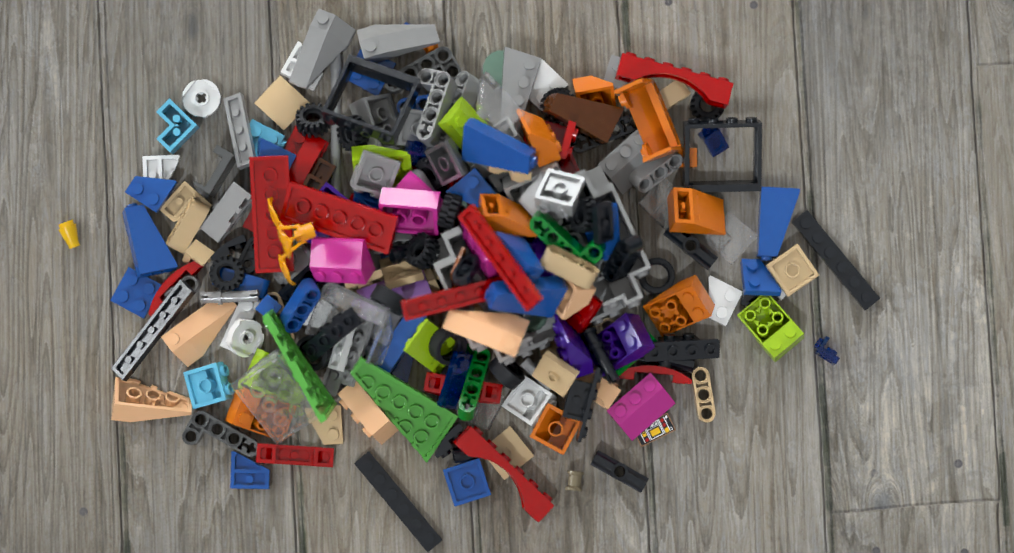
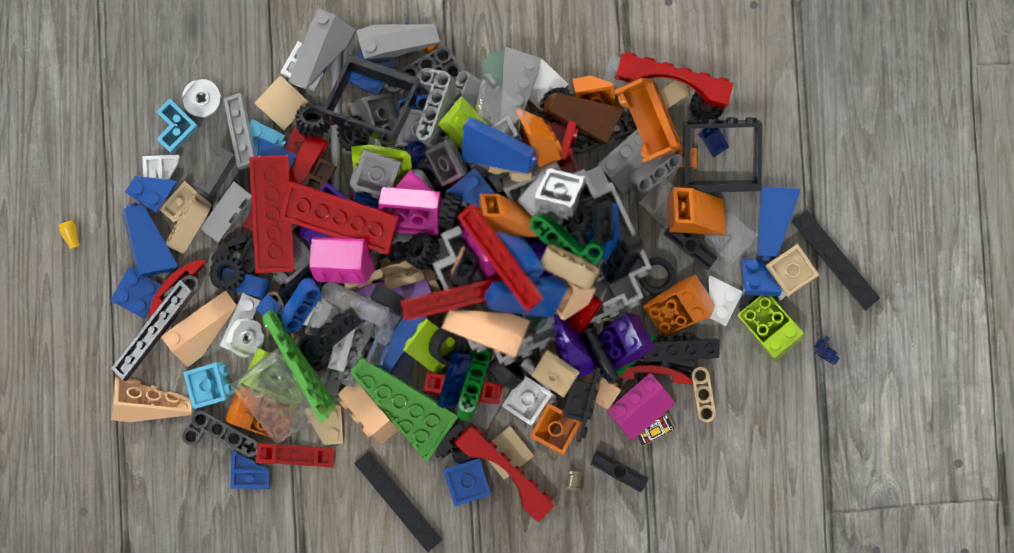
(198, 253): tan panel -> none
(229, 296): light grey pin -> none
(301, 234): light orange plant -> none

